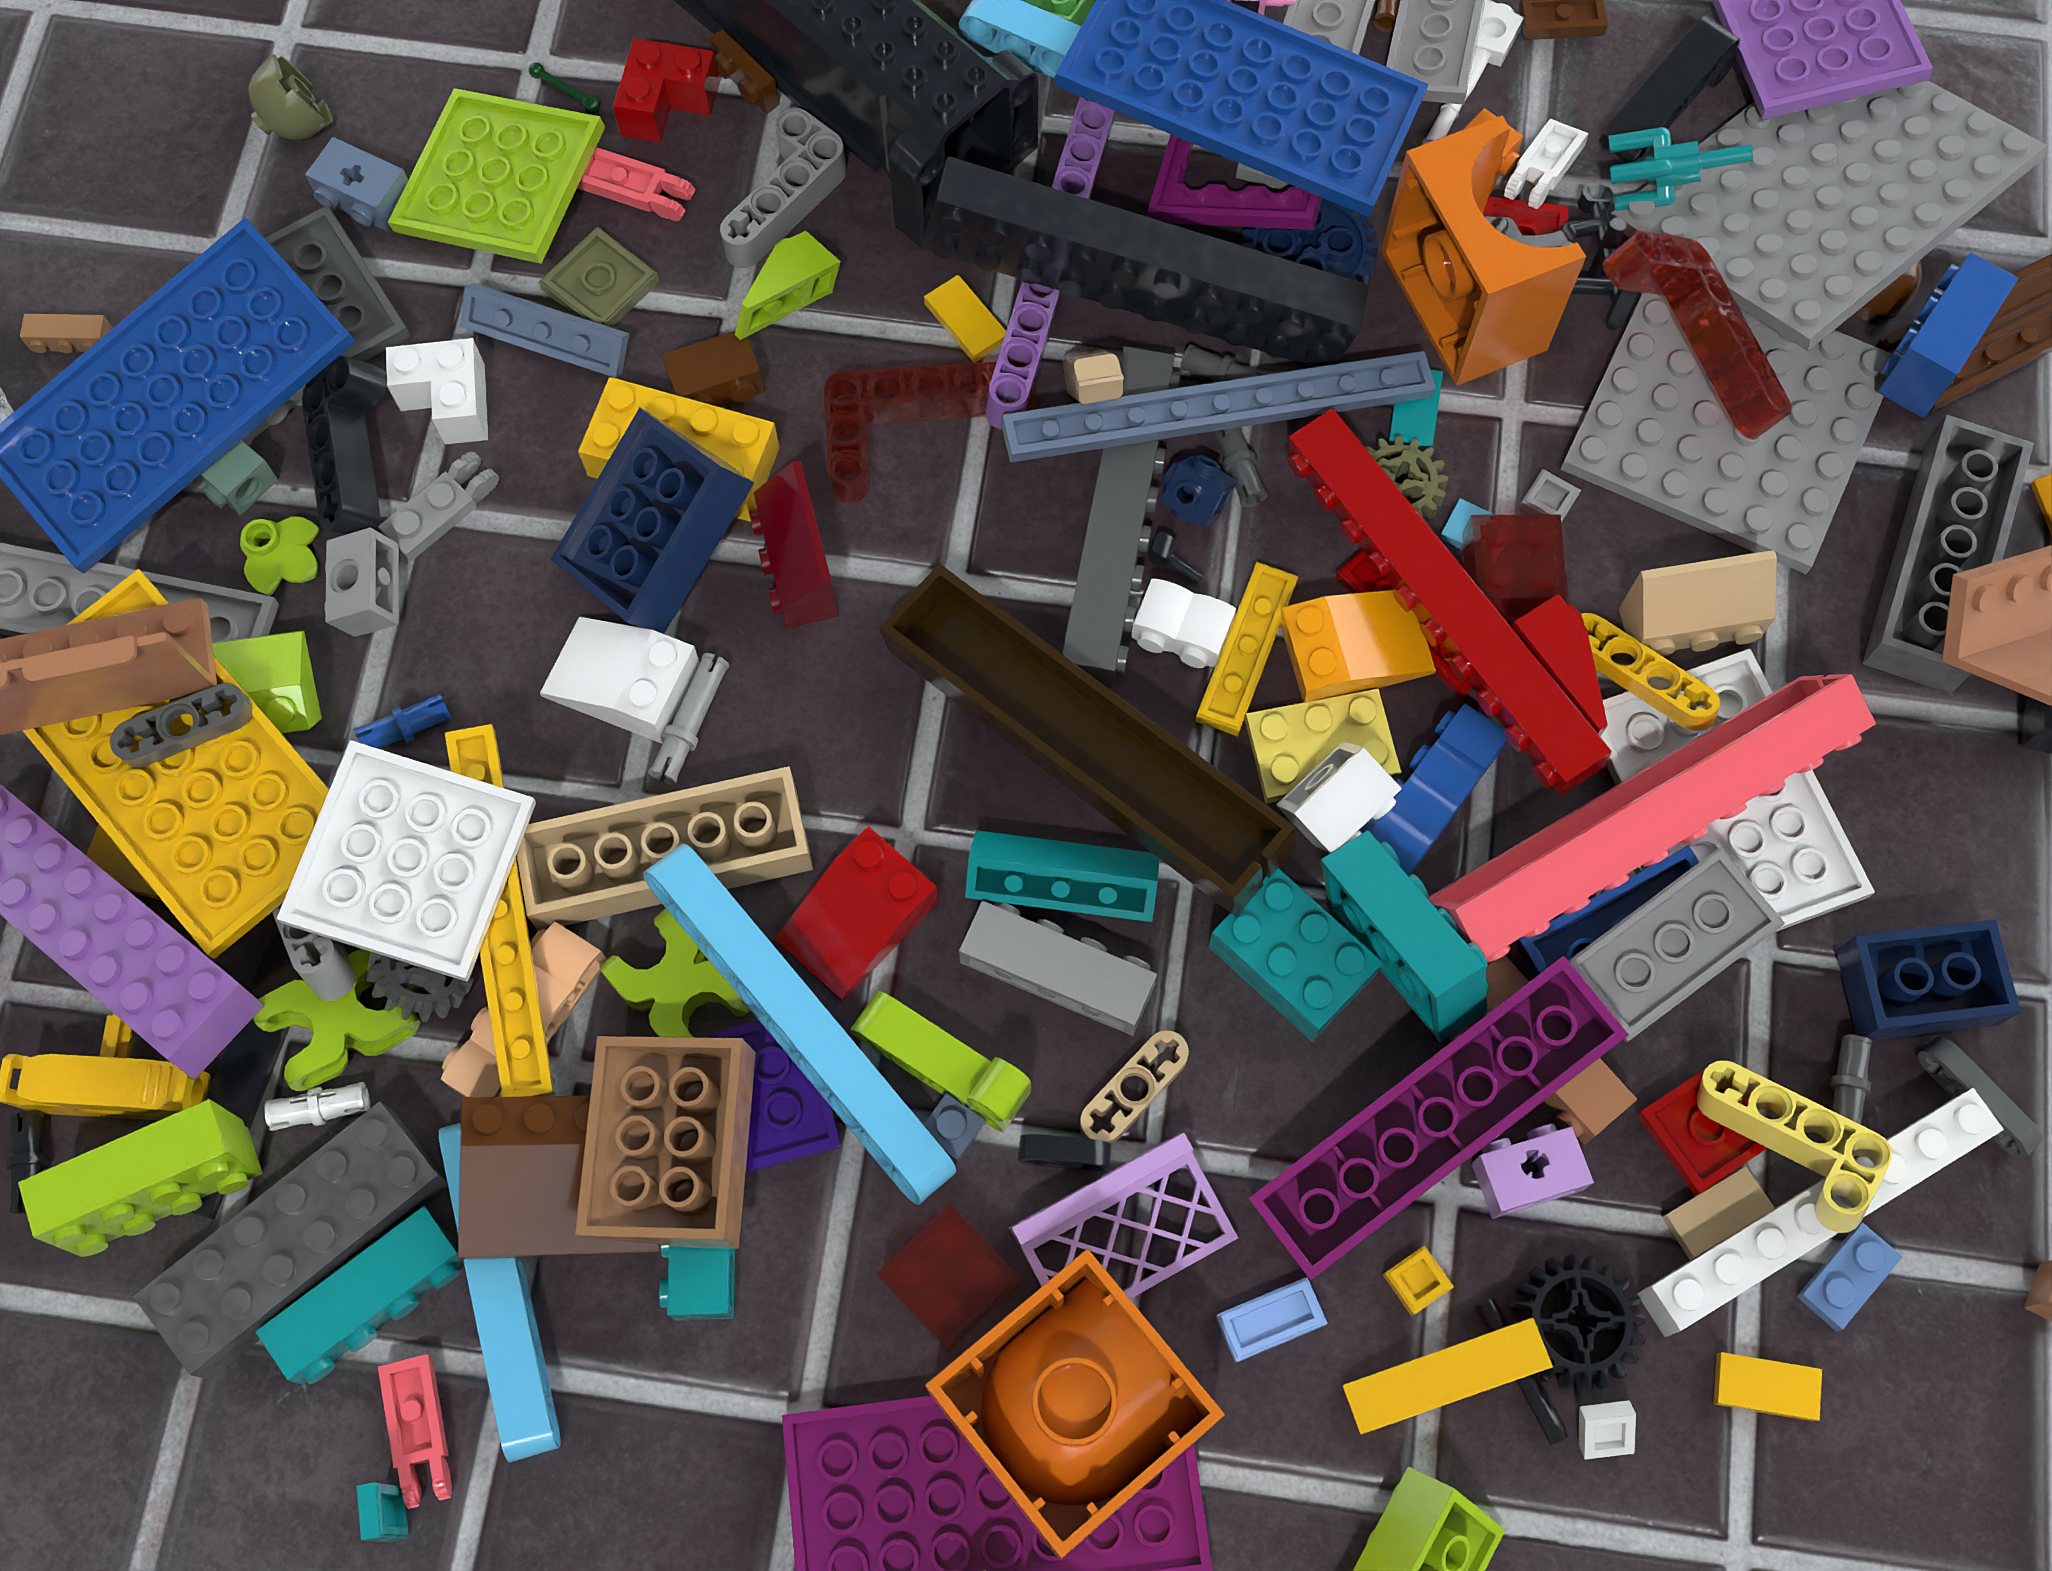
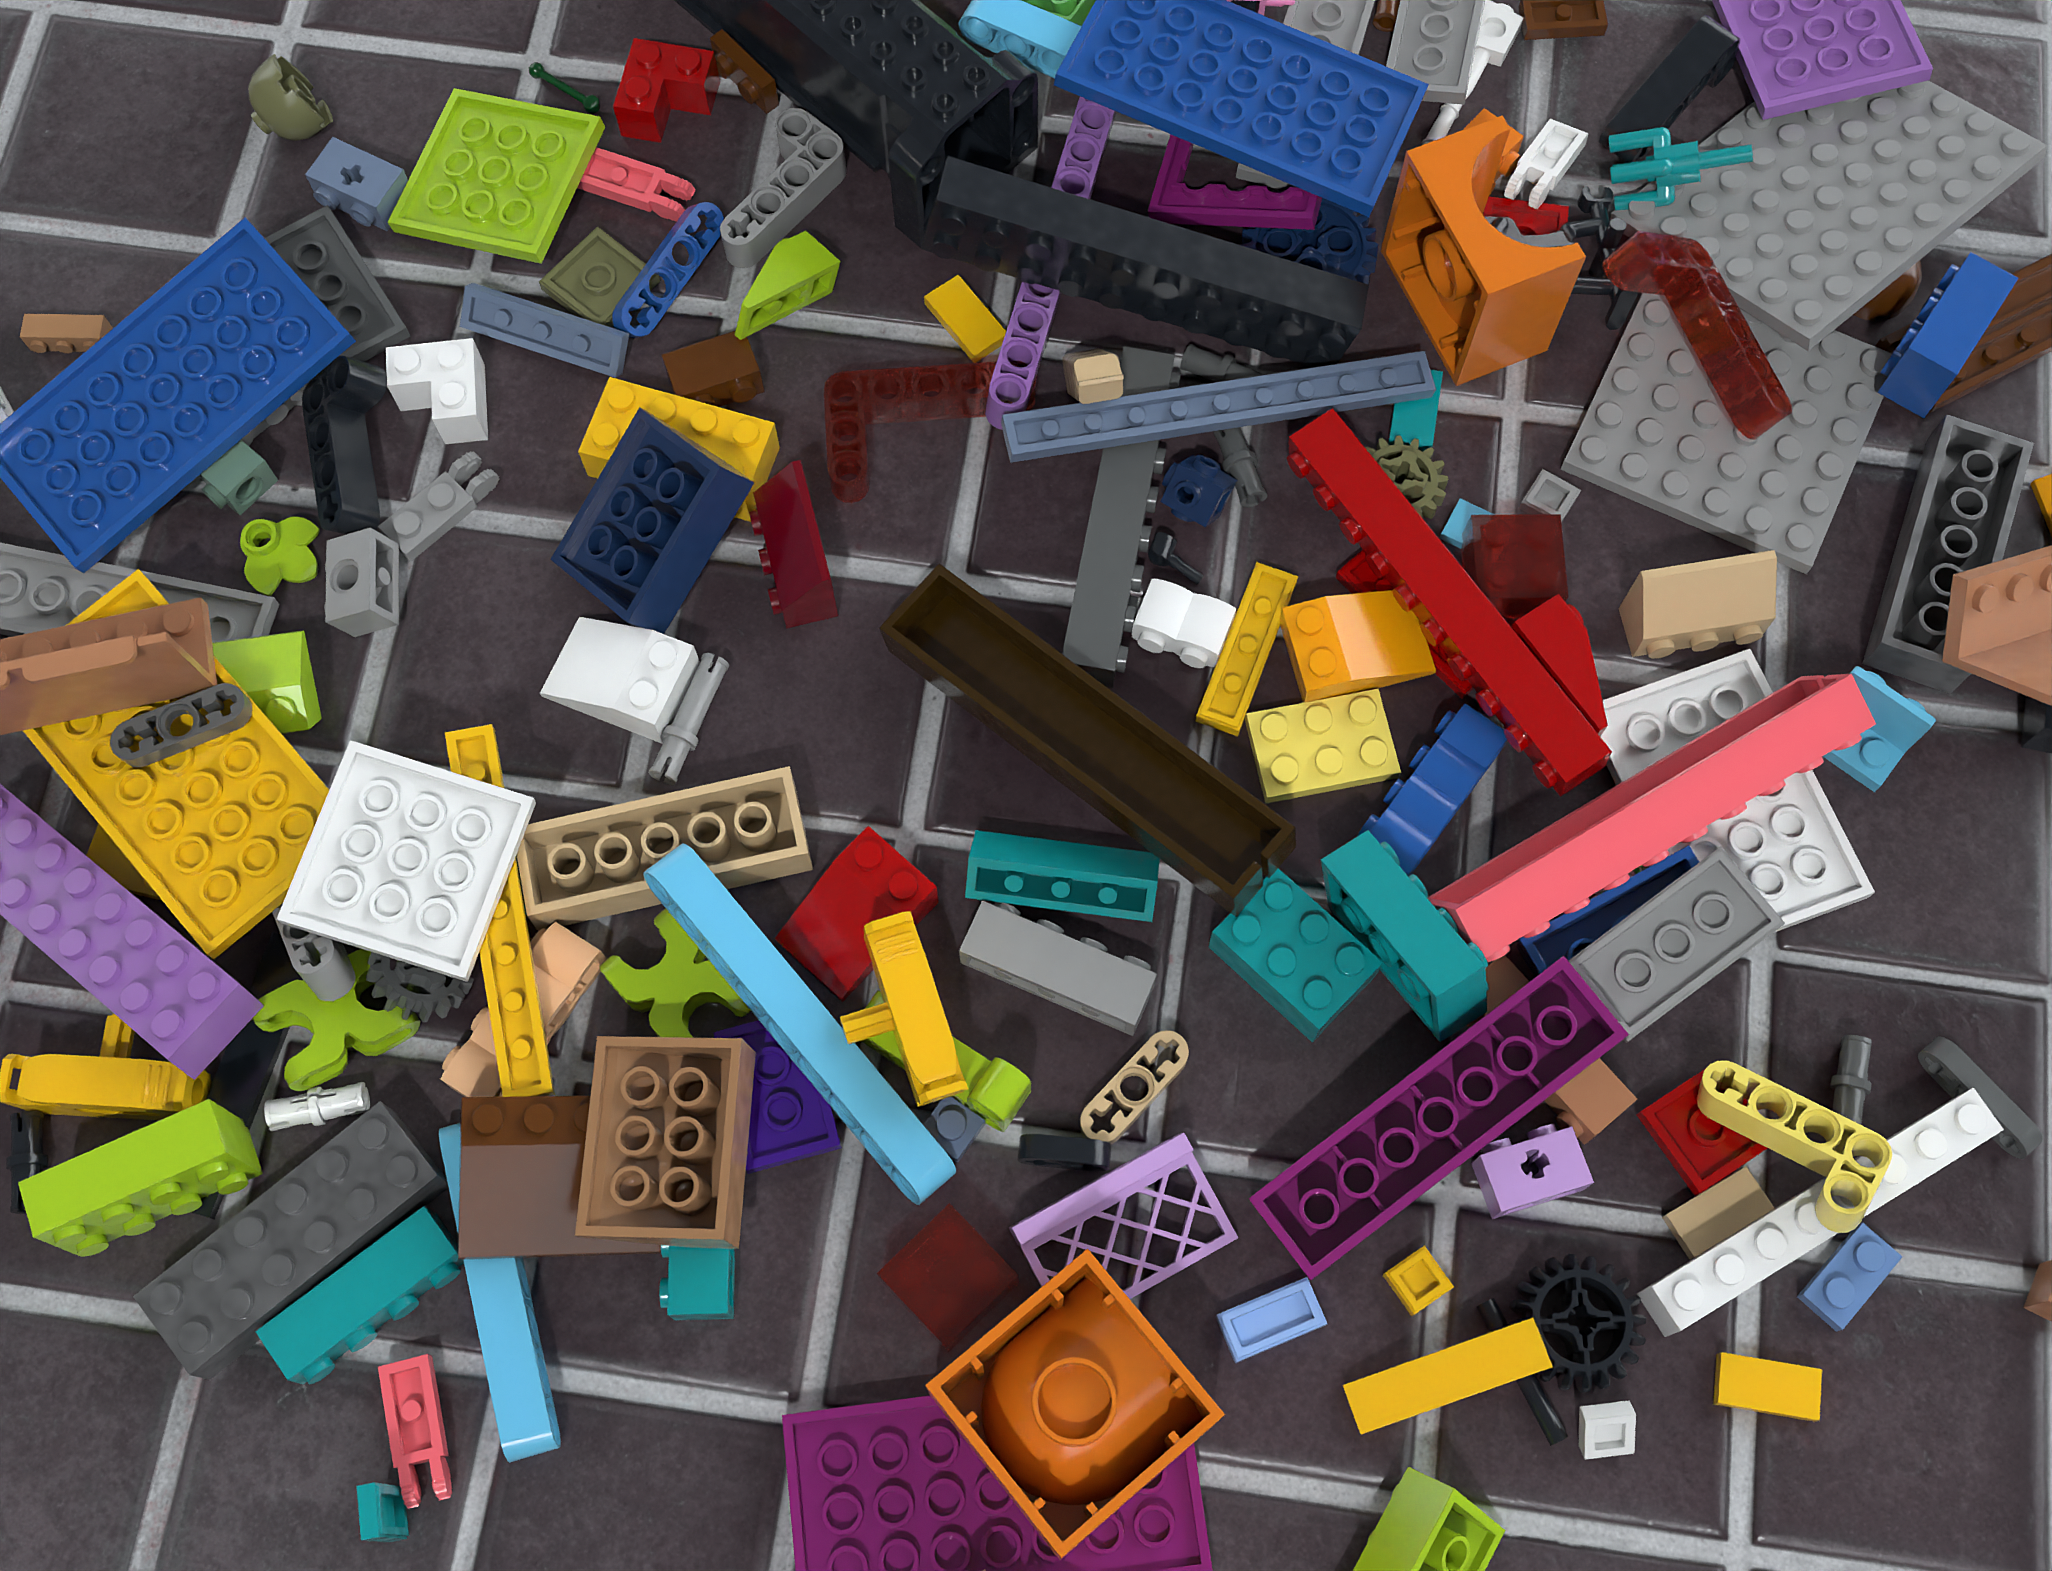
(403, 723): blue pin -> none
(666, 267): none -> blue beam
(909, 1010): none -> yellow piece
(1340, 797): white brick -> none
(1649, 665): yellow beam -> none
(1897, 728): none -> medium azure bracket
(1928, 980): dark blue brick -> none

